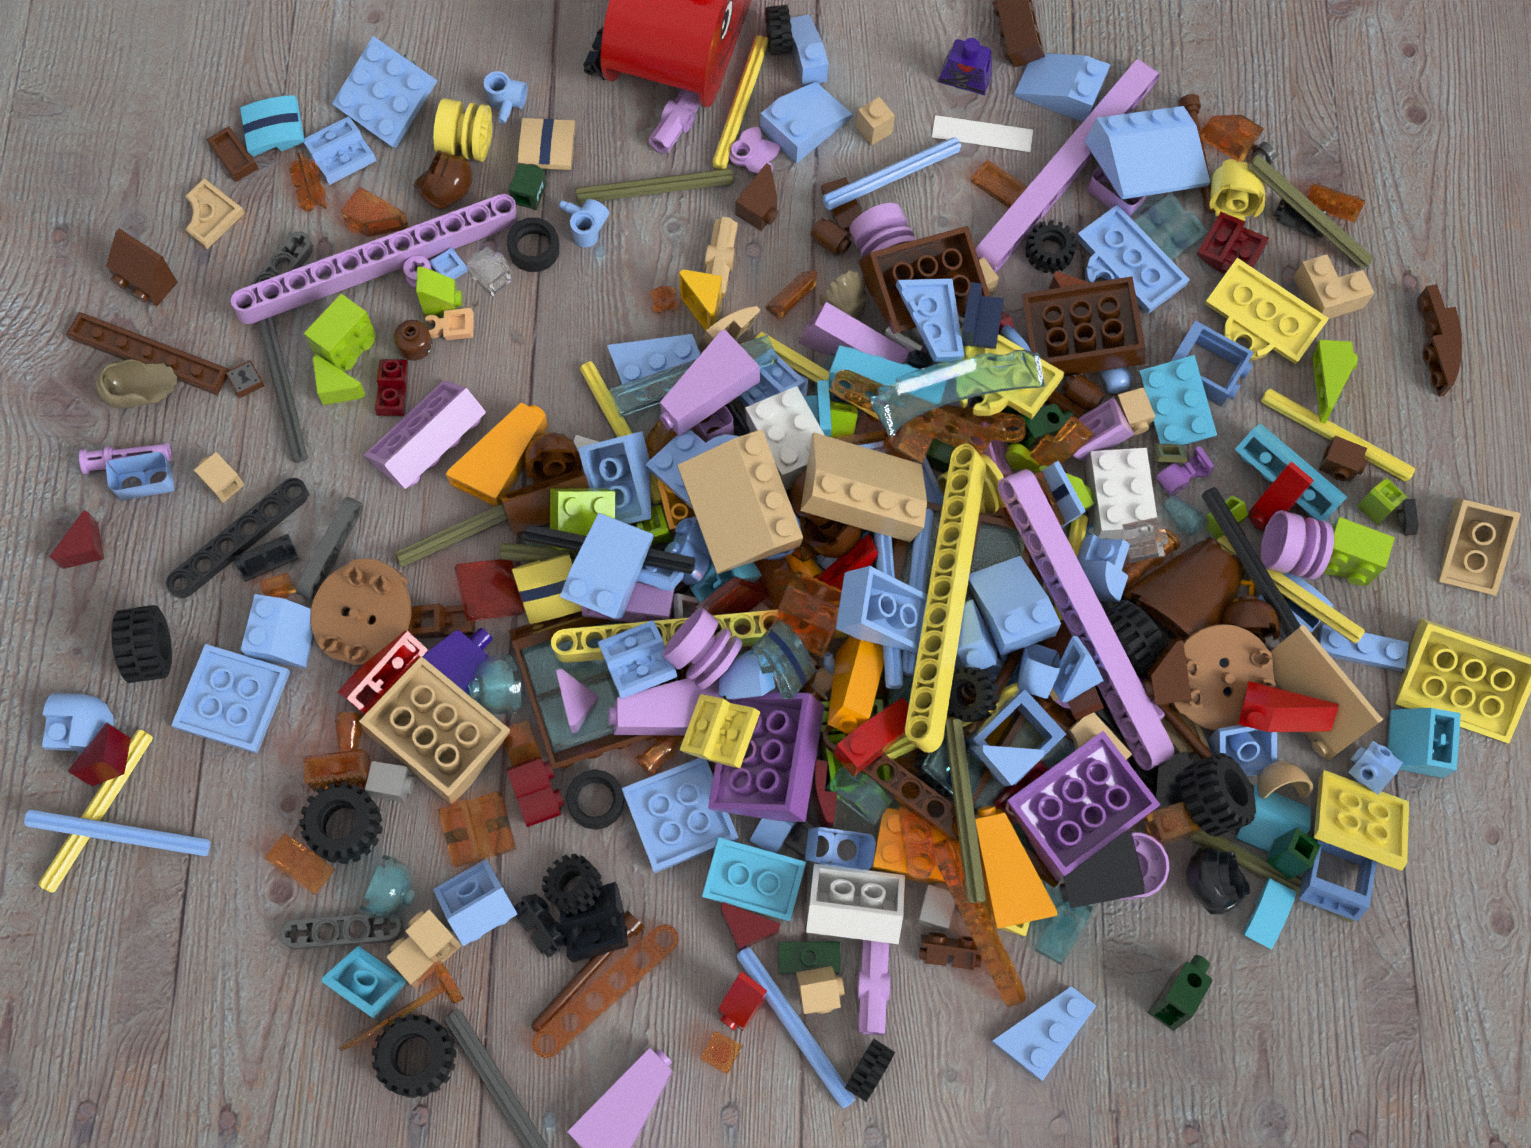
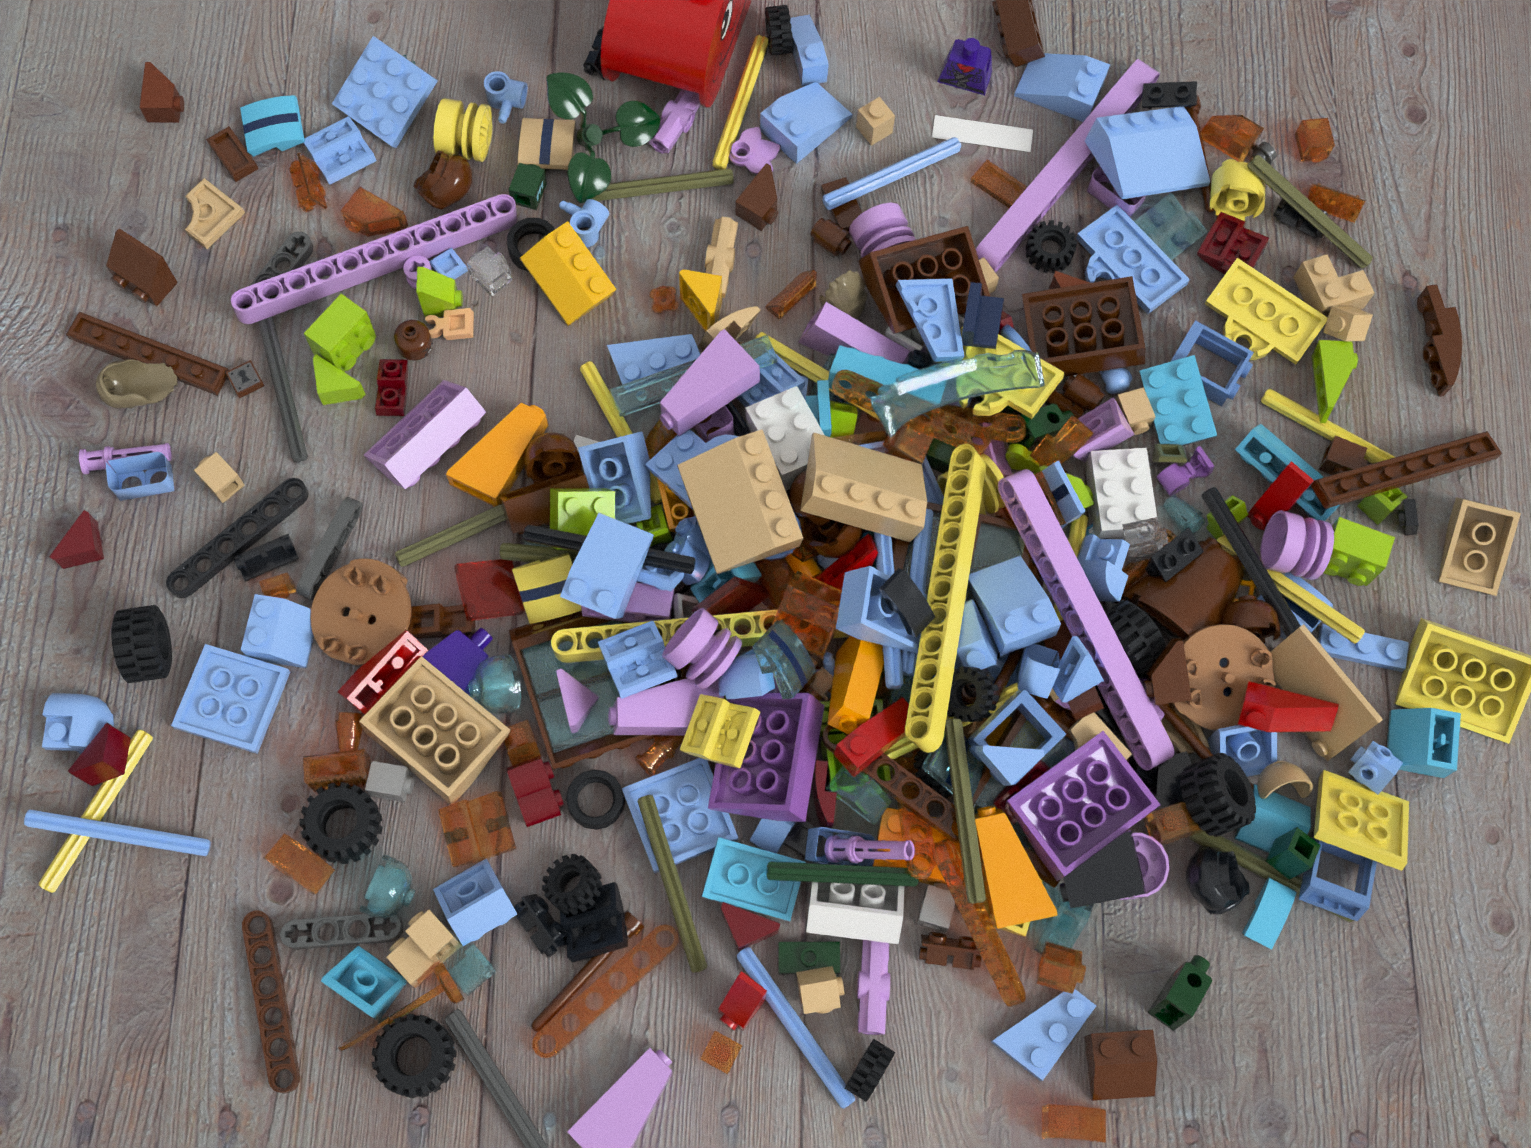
(159, 97): none -> copper slope
(265, 1002): none -> reddish brown beam
(472, 970): none -> clear light blue panel
(568, 273): none -> yellow slope
(636, 122): none -> dark green plant
(672, 883): none -> olive axle
(840, 874): none -> dark green axle
(846, 849): none -> lavender pin
(908, 601): none -> black slope
(1060, 968): none -> clear orange brick
(1073, 1123): none -> clear orange slope
(1121, 1064): none -> reddish brown slope
(1169, 94): none -> black hinge
(1174, 556): none -> black hinge
(1314, 139): none -> clear orange brick
(1348, 323): none -> tan brick
(1405, 469): none -> reddish brown tile

